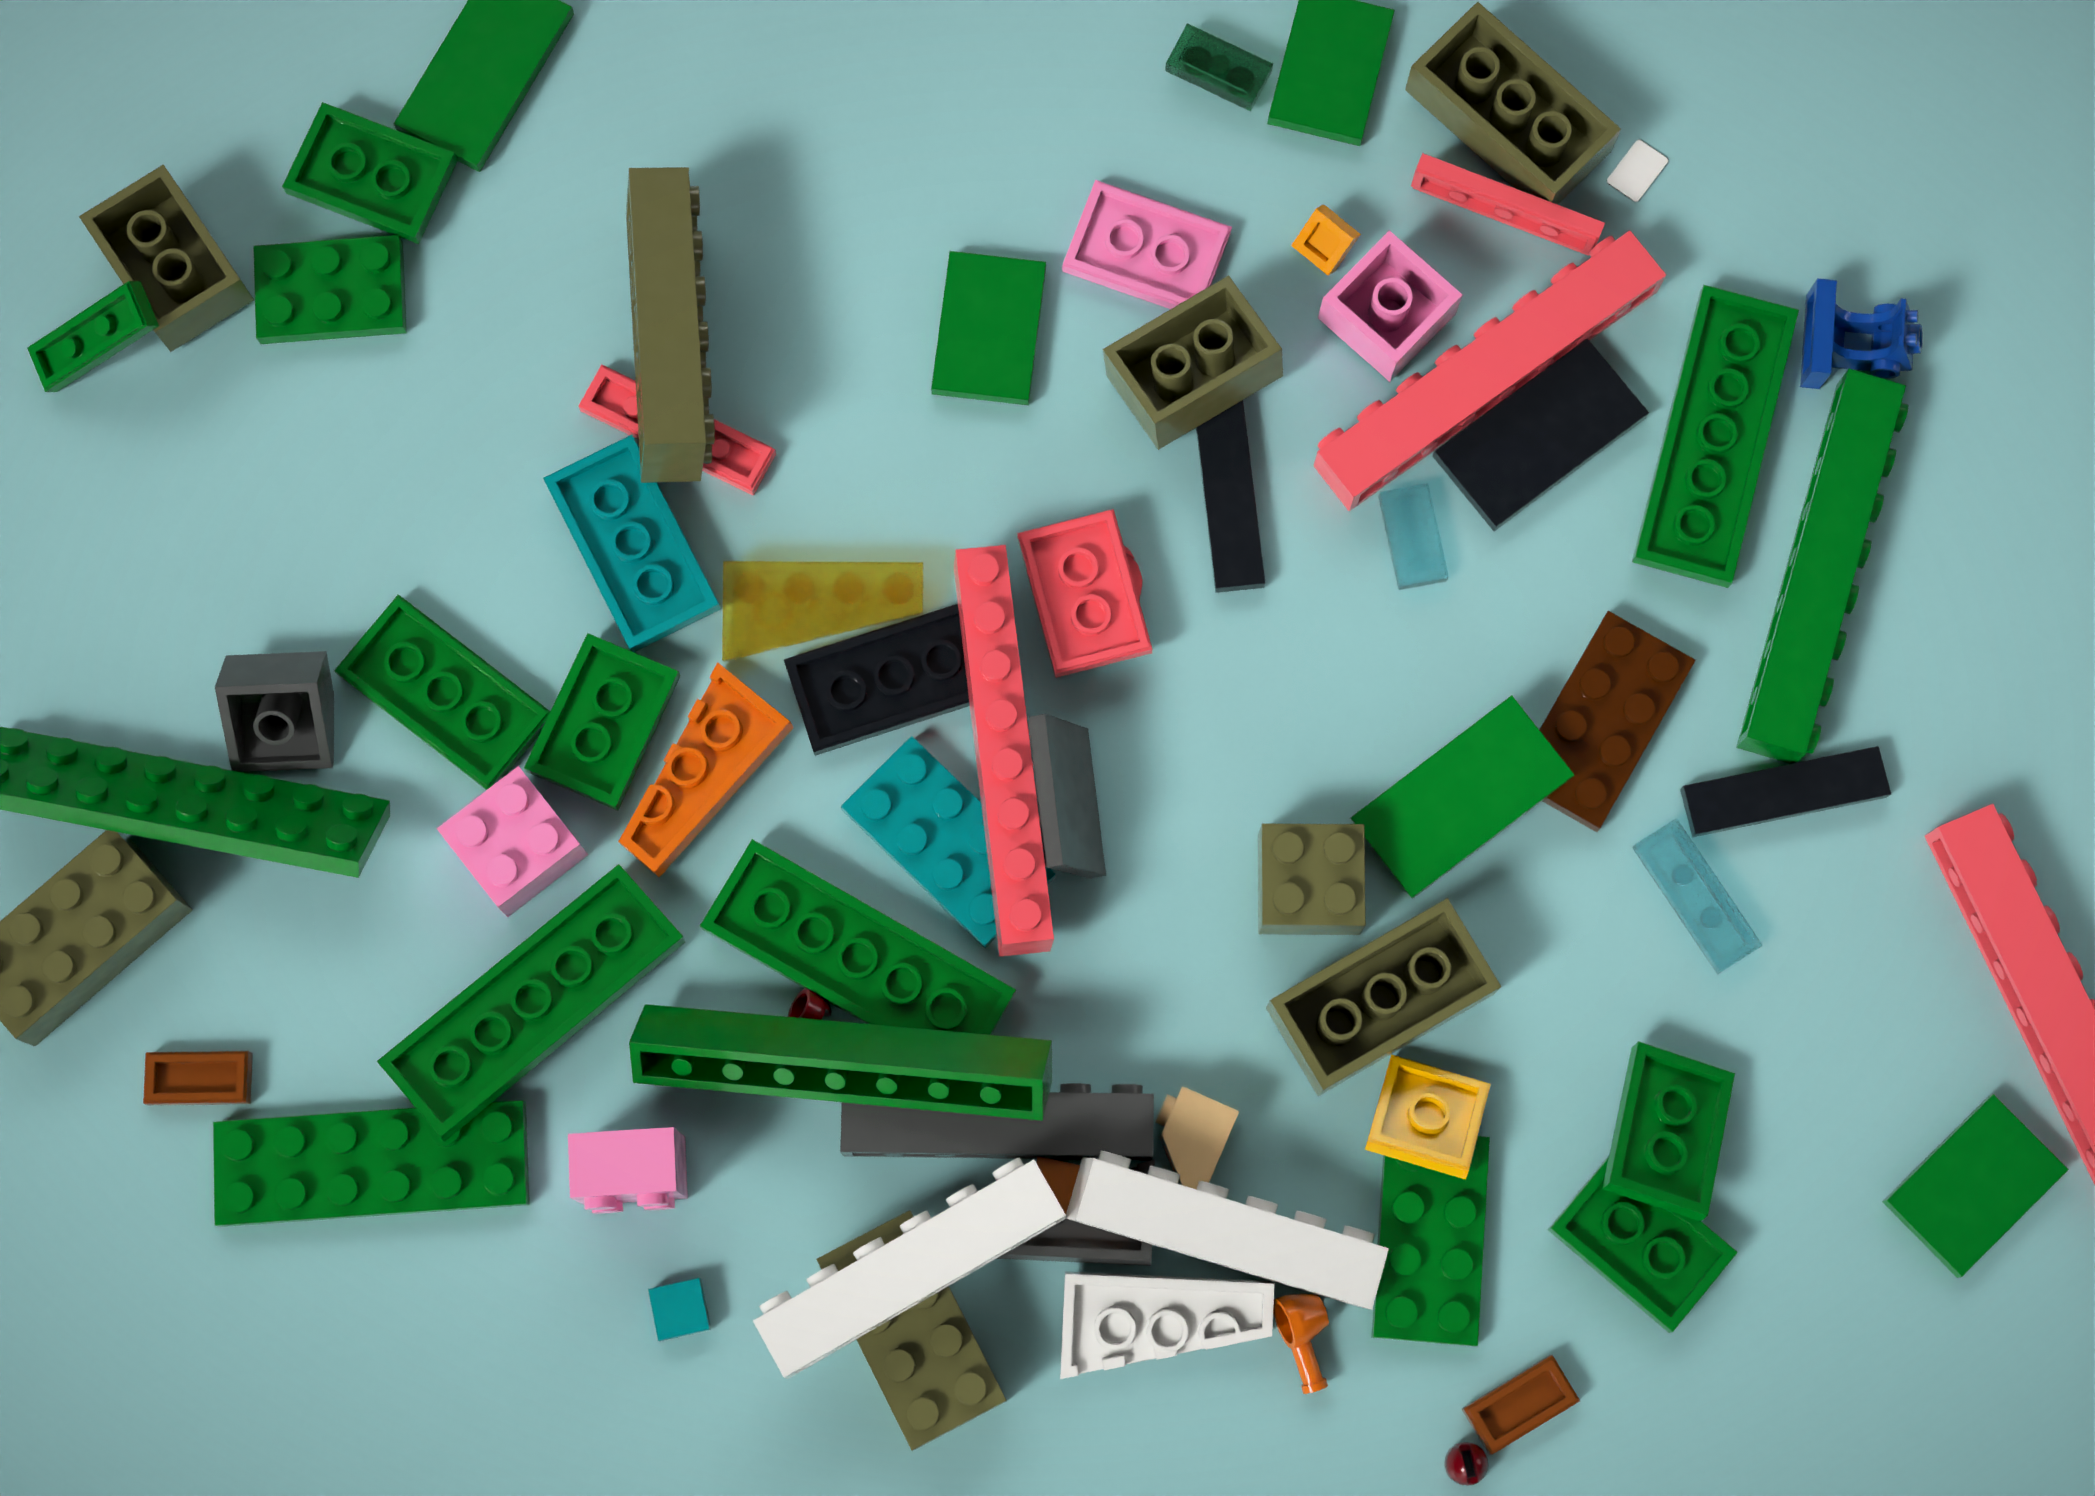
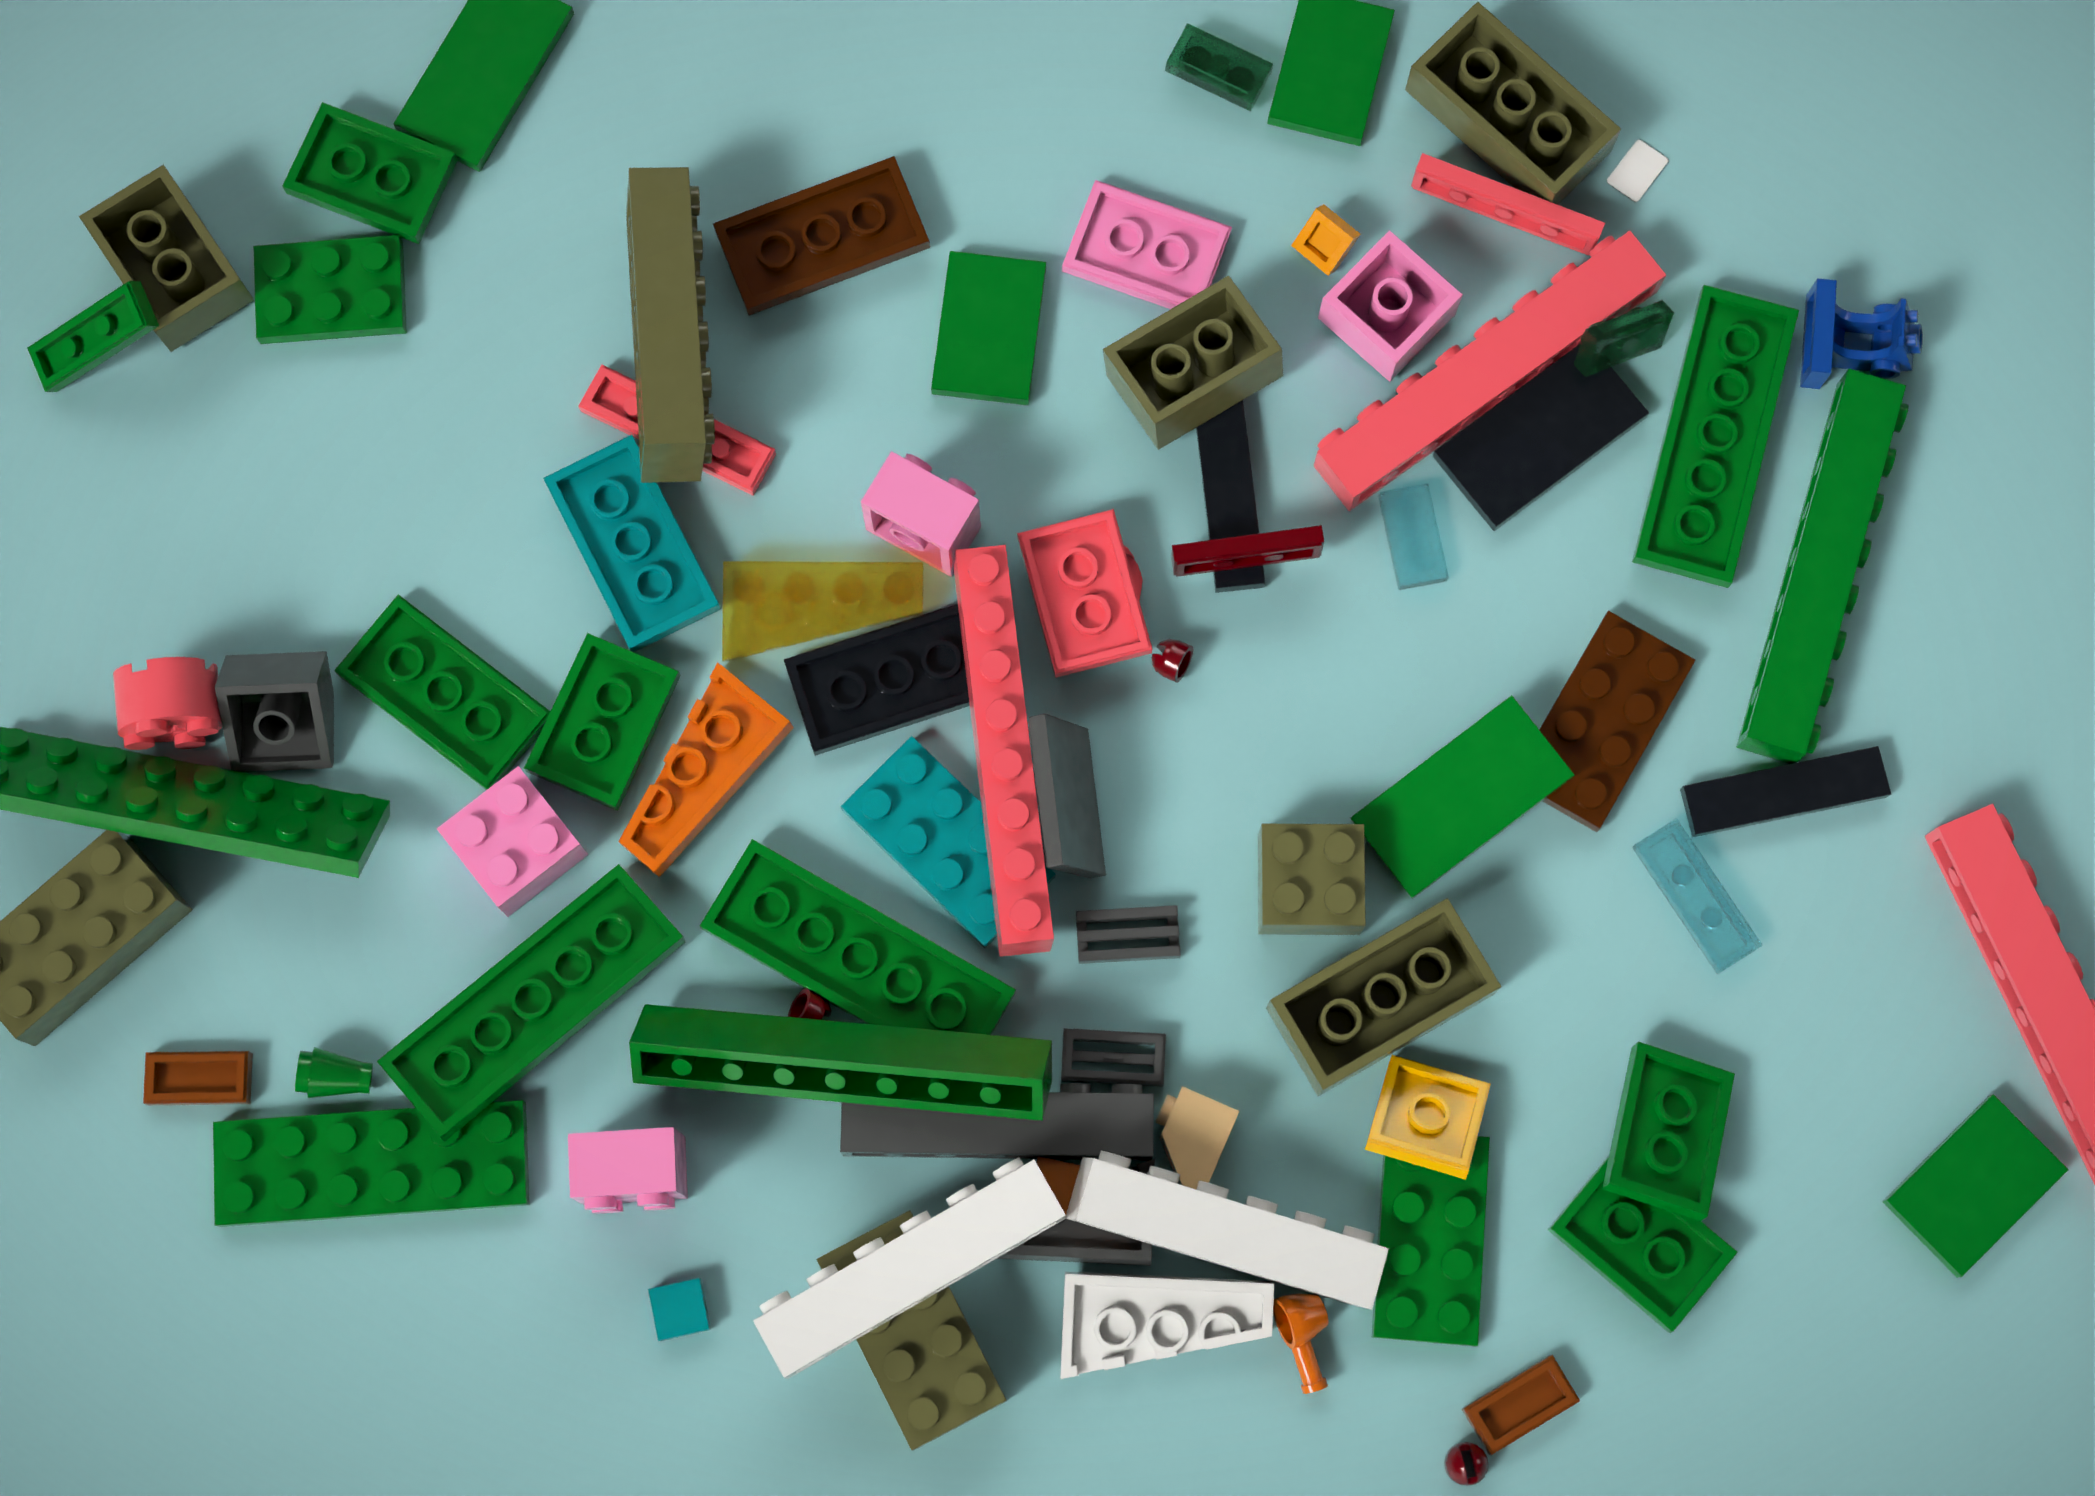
(167, 703): none -> coral brick
(331, 1074): none -> green cone
(821, 235): none -> reddish brown plate
(921, 511): none -> bright pink brick
(1108, 1077): none -> dark grey tile
(1170, 931): none -> dark grey tile
(1174, 660): none -> dark red hinge
(1247, 551): none -> dark red tile
(1623, 338): none -> clear green plate

